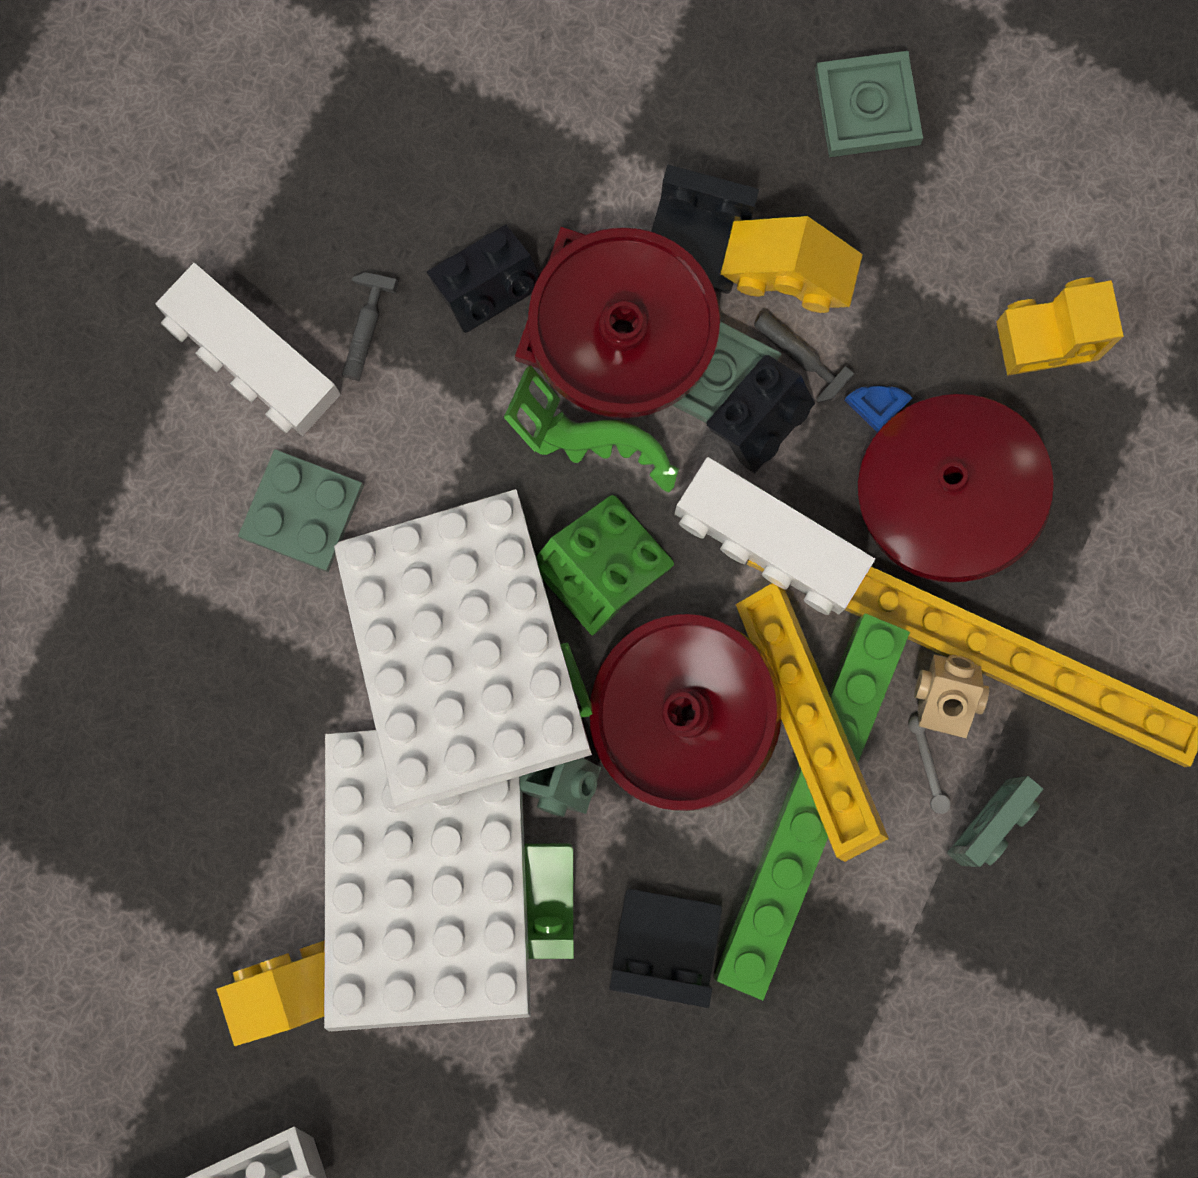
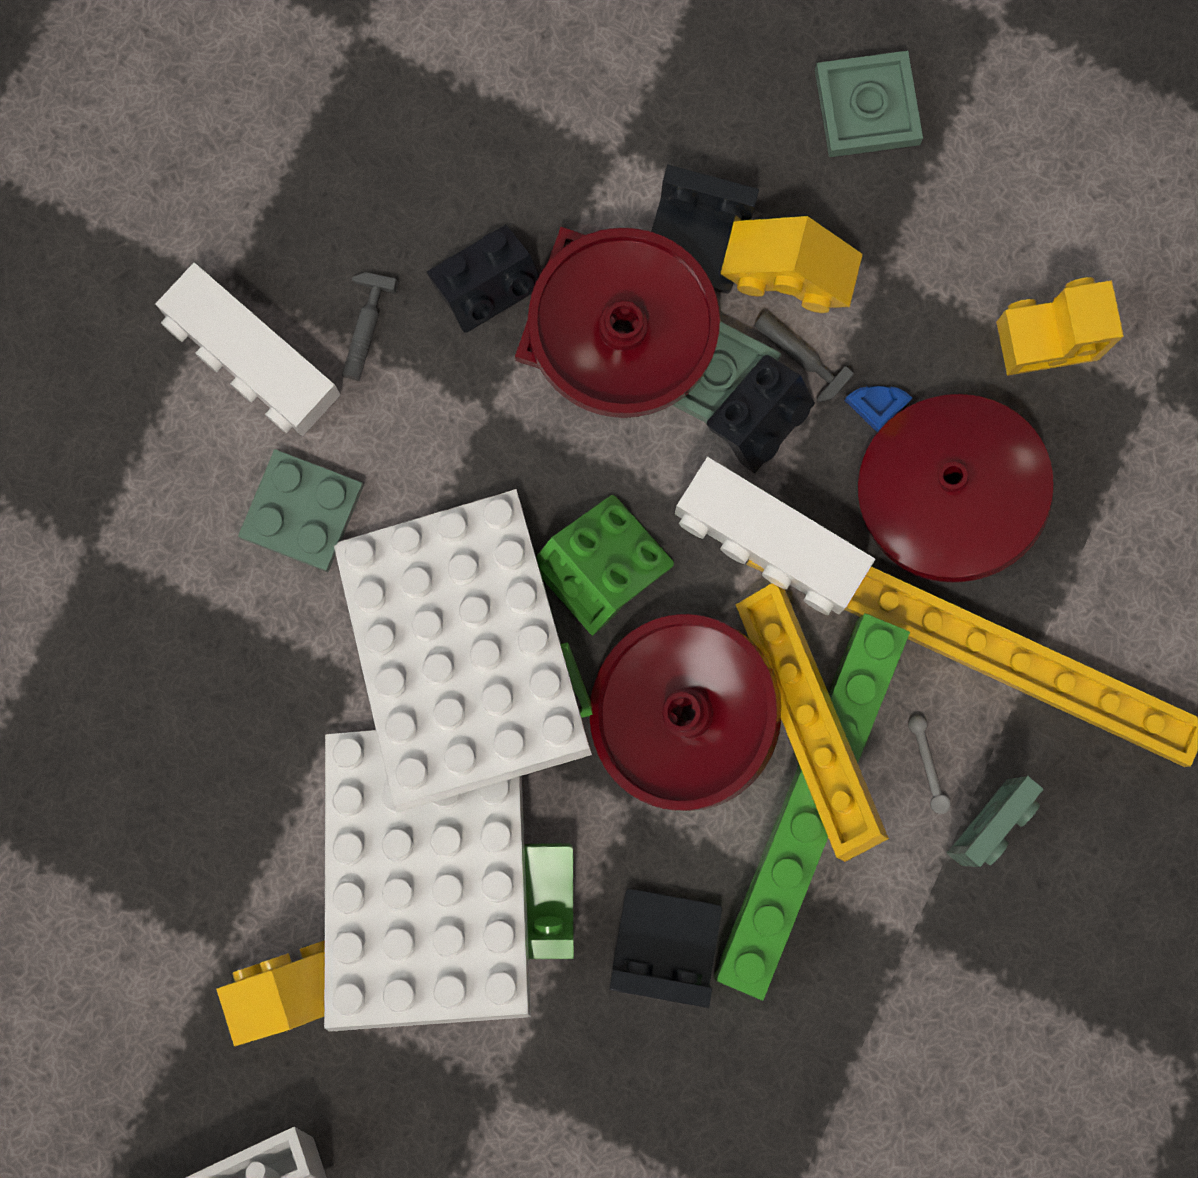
(562, 786): sand green brick -> none
(577, 438): bright green piece -> none
(950, 695): tan brick -> none

